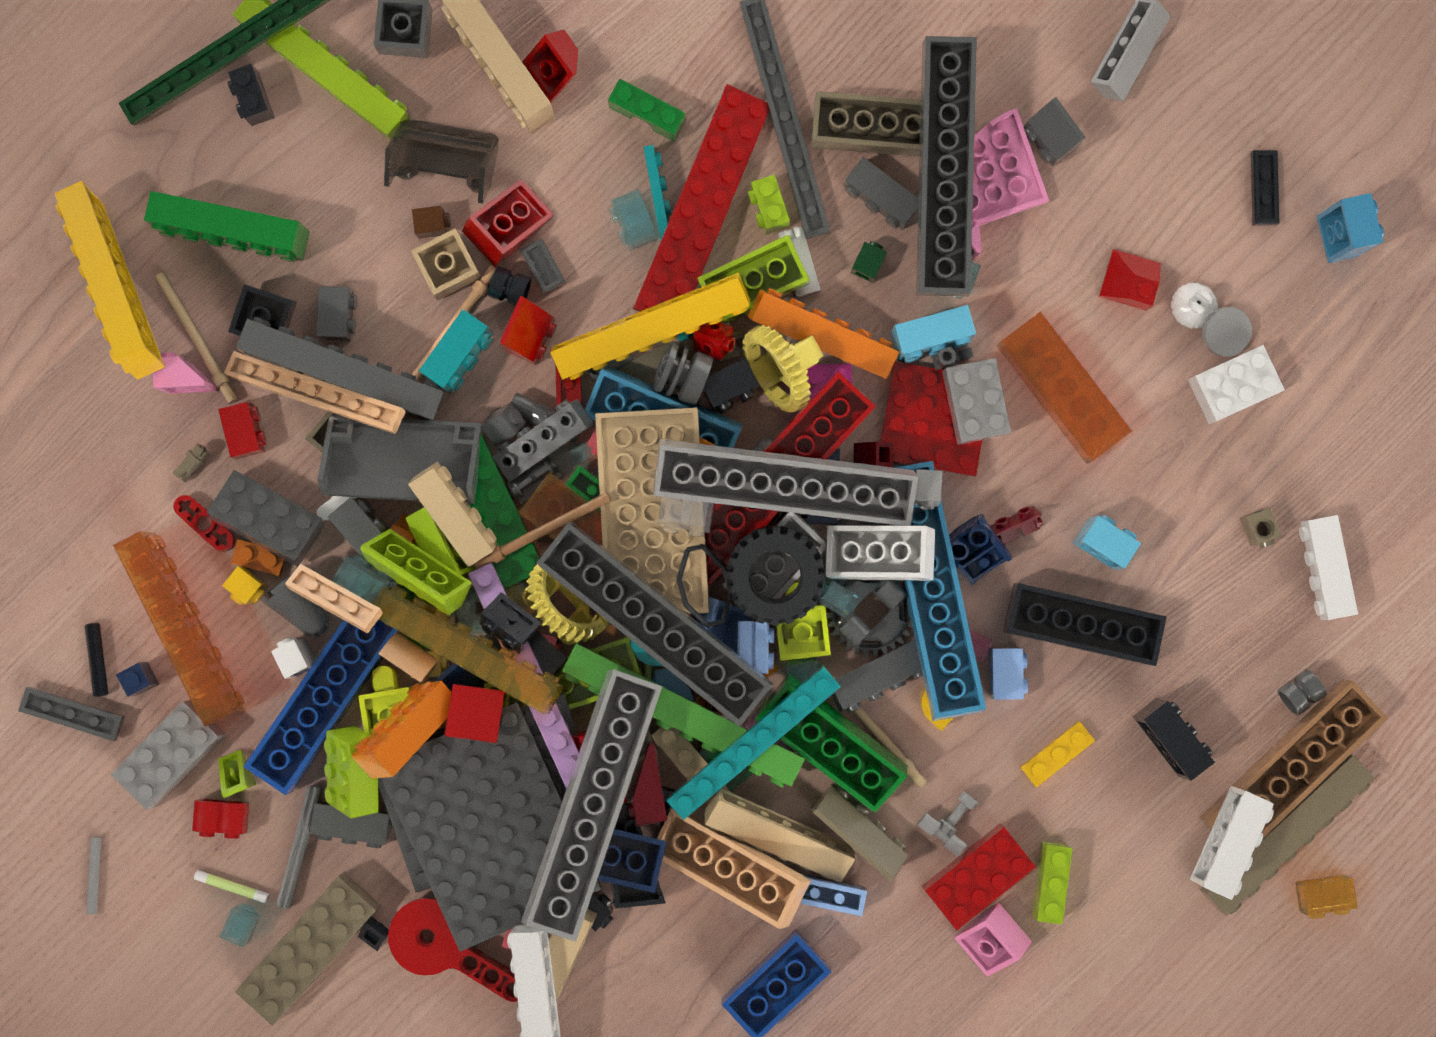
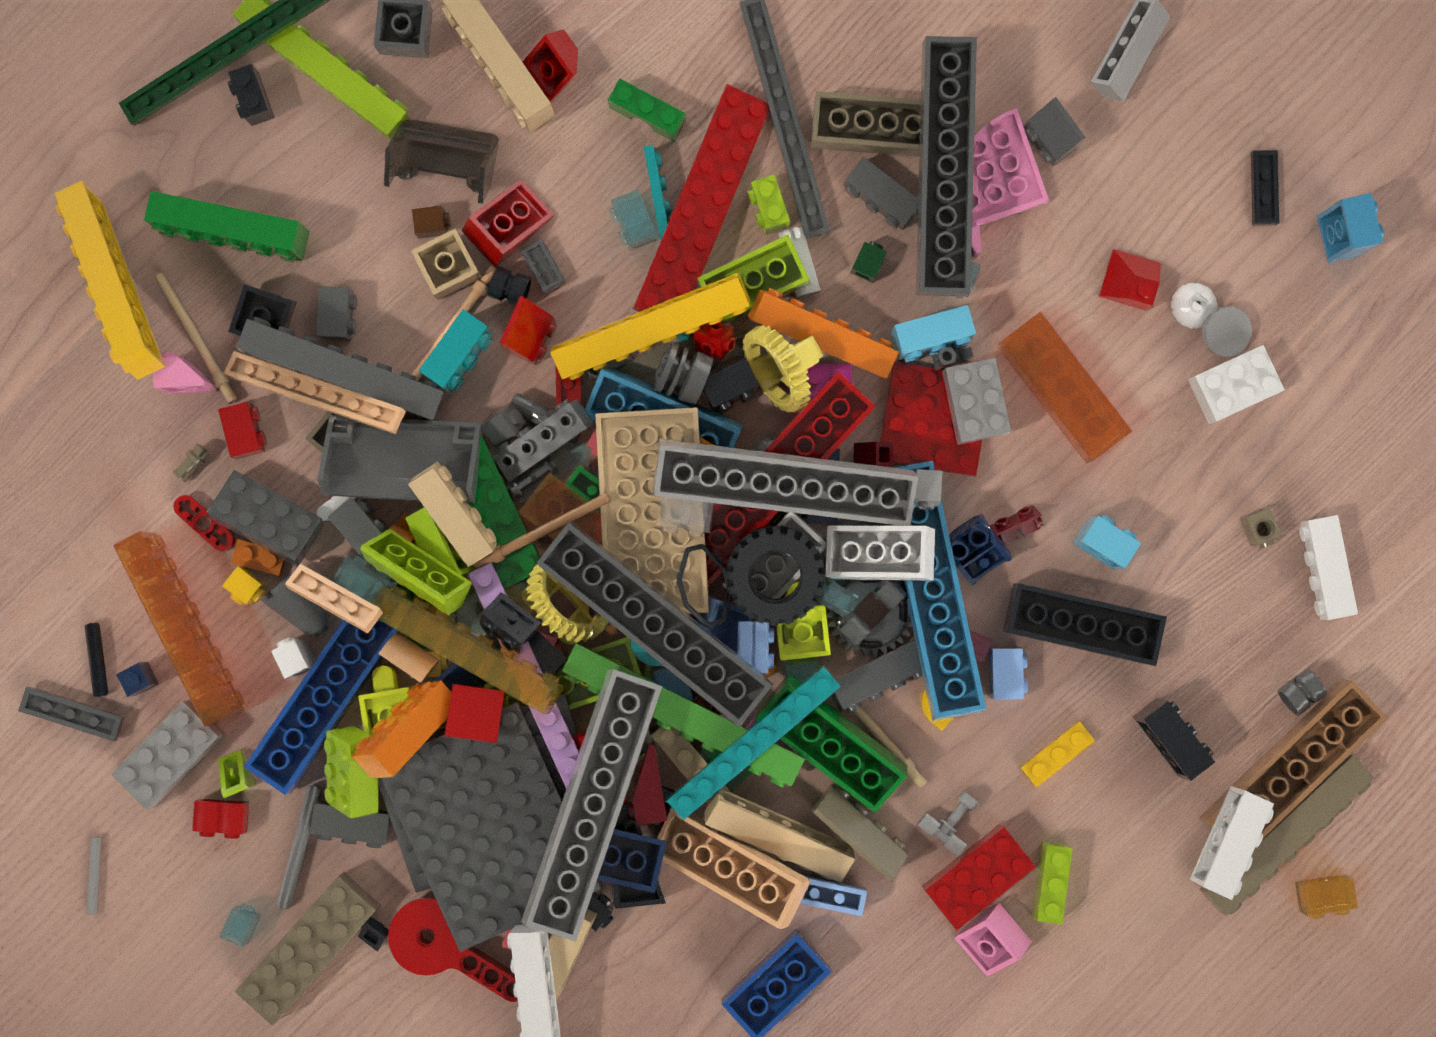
(231, 886): yellowish green bar -> none

